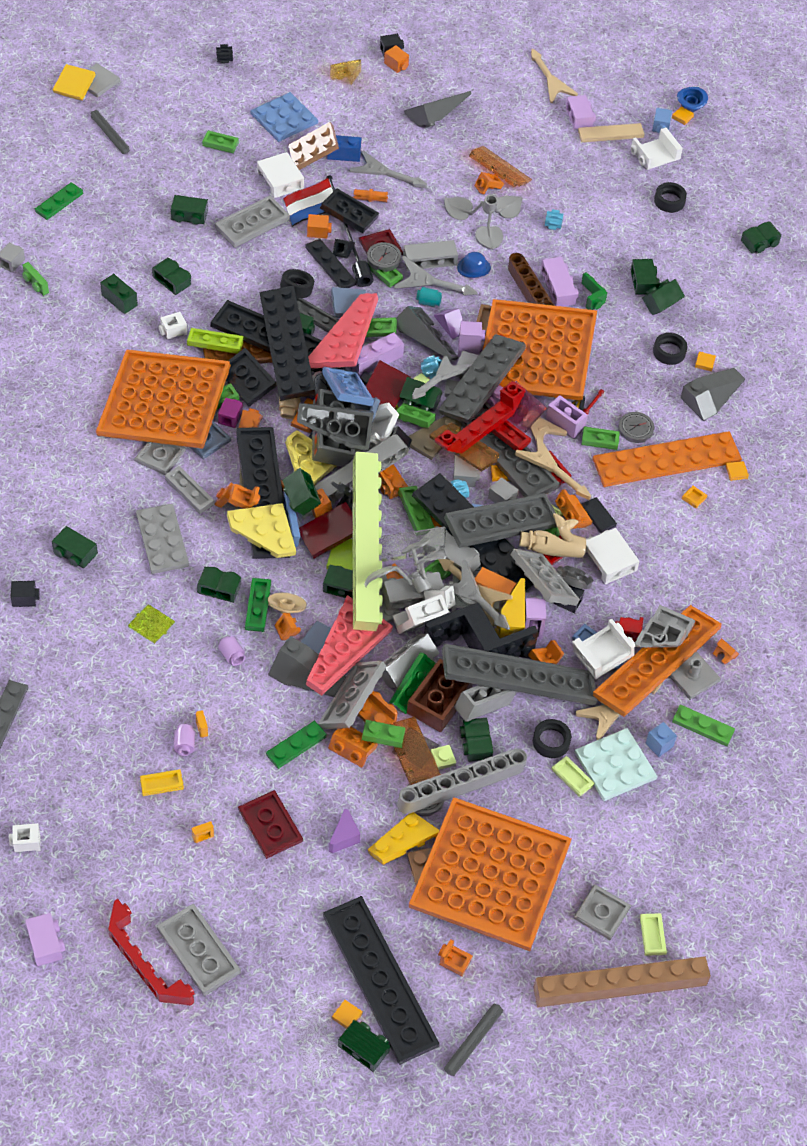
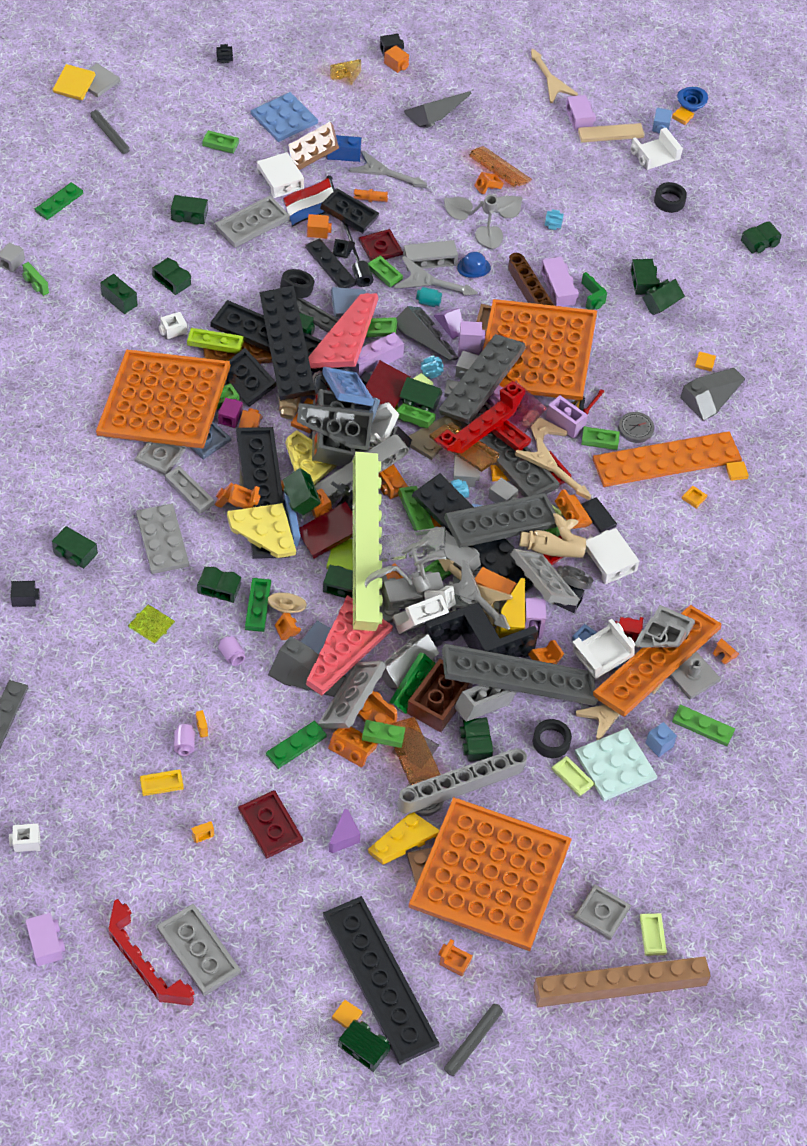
(384, 256): flat silver tile -> none
(443, 757): yellowish green plate -> none
(444, 372): light grey piece -> none
(667, 358): black tyre -> none

